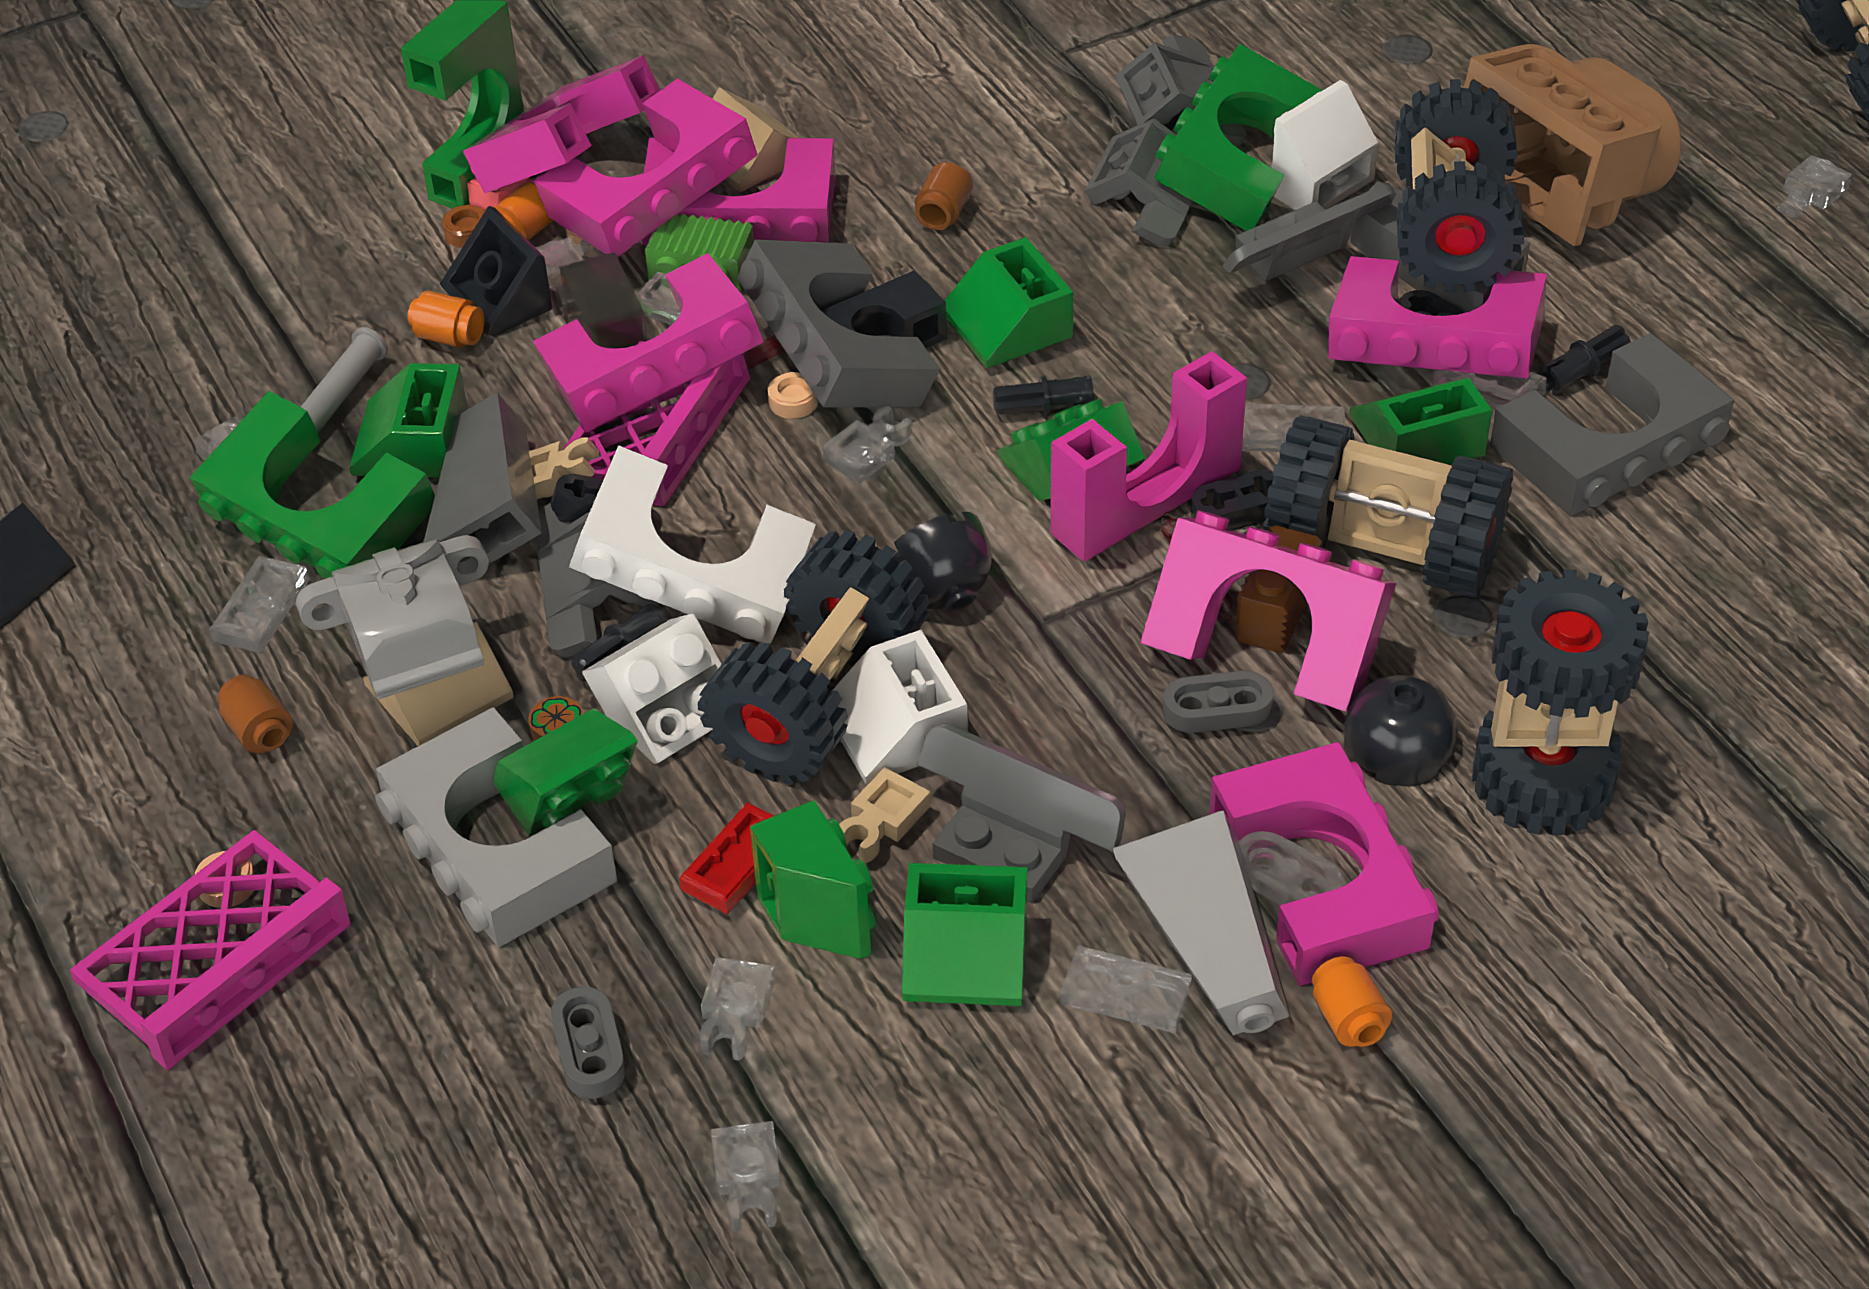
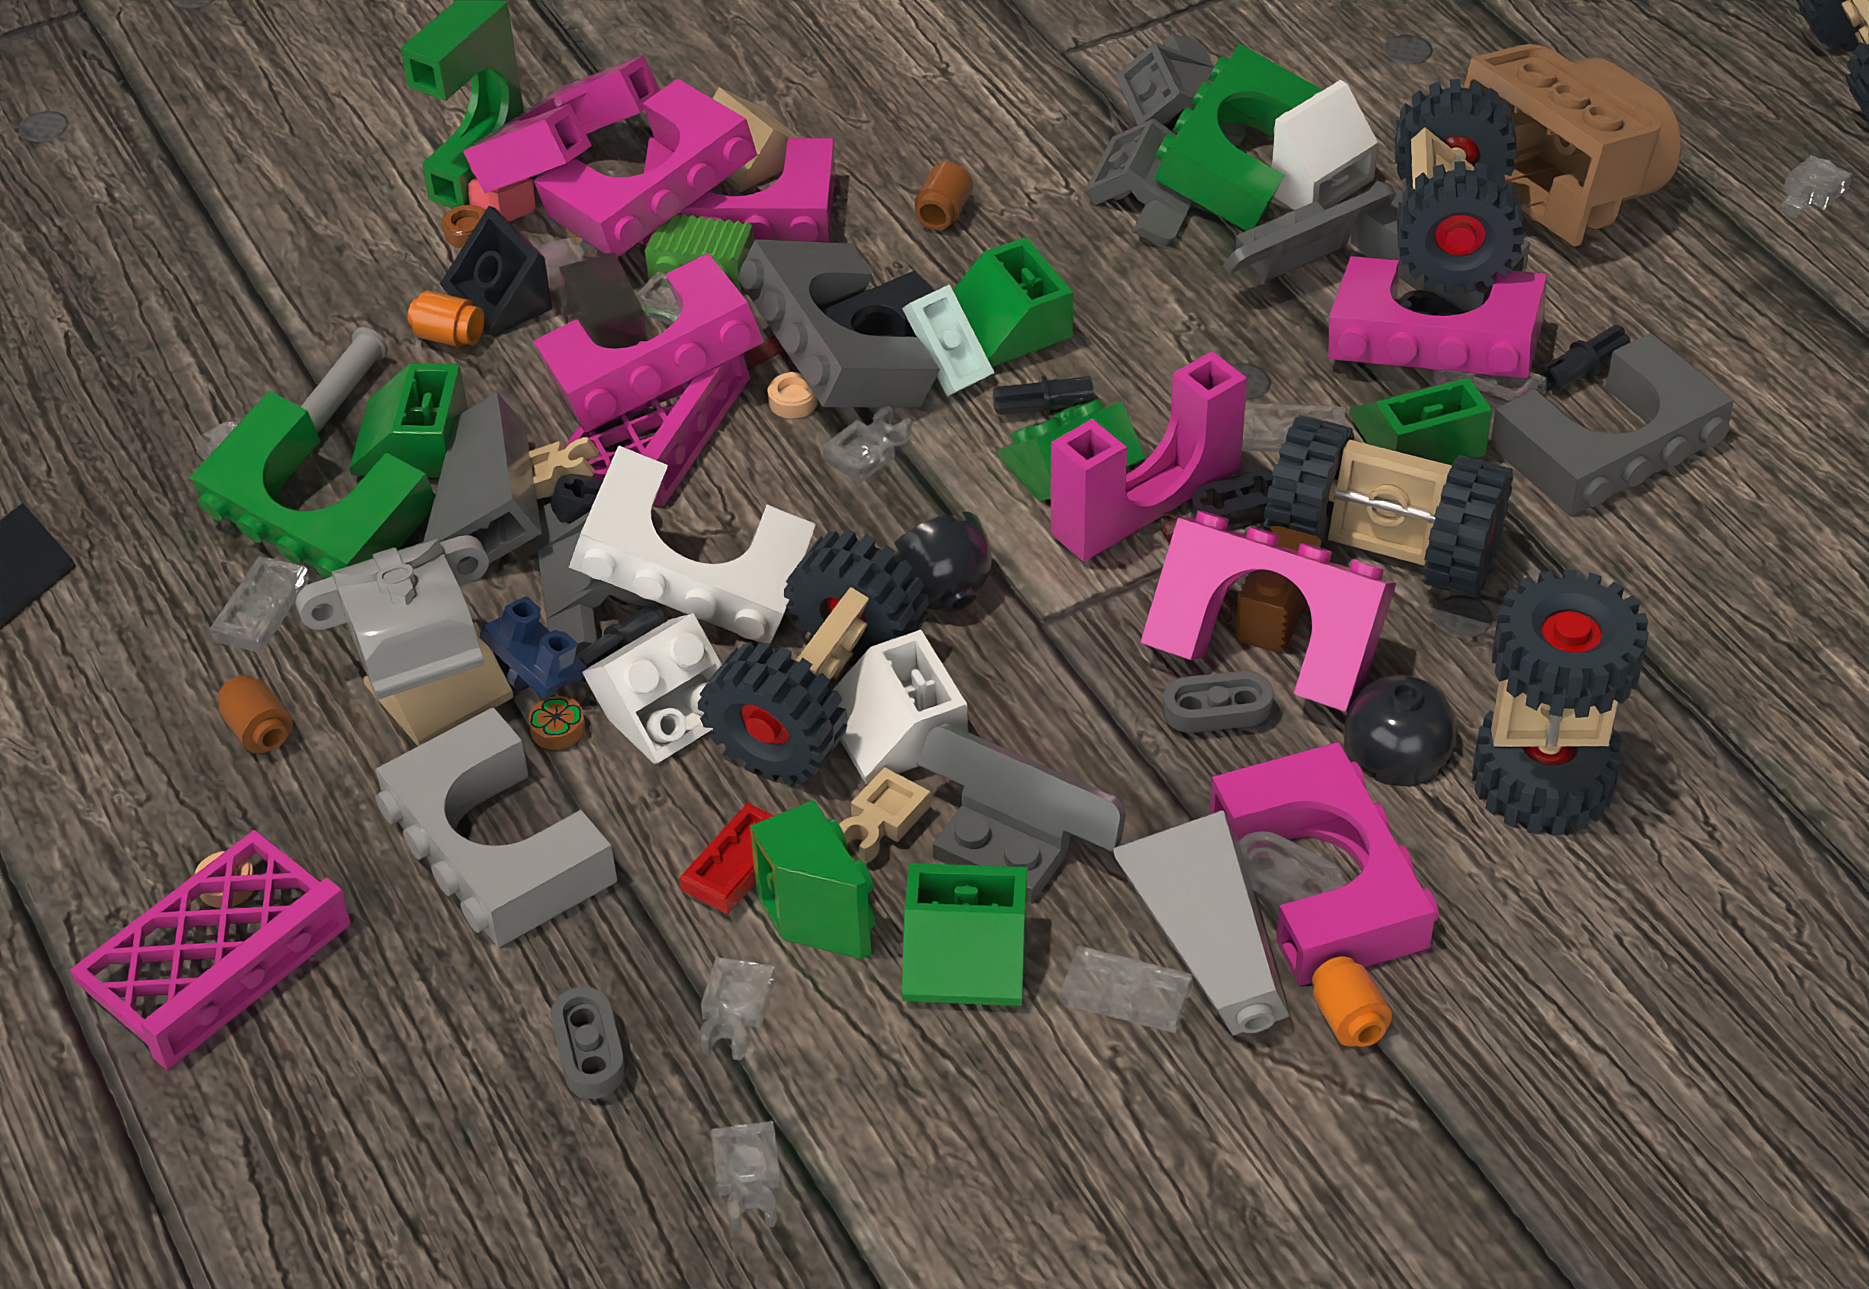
(525, 210): orange brick -> none
(531, 651): none -> dark blue hips
(566, 770): green slope -> none
(948, 339): none -> light aqua plate

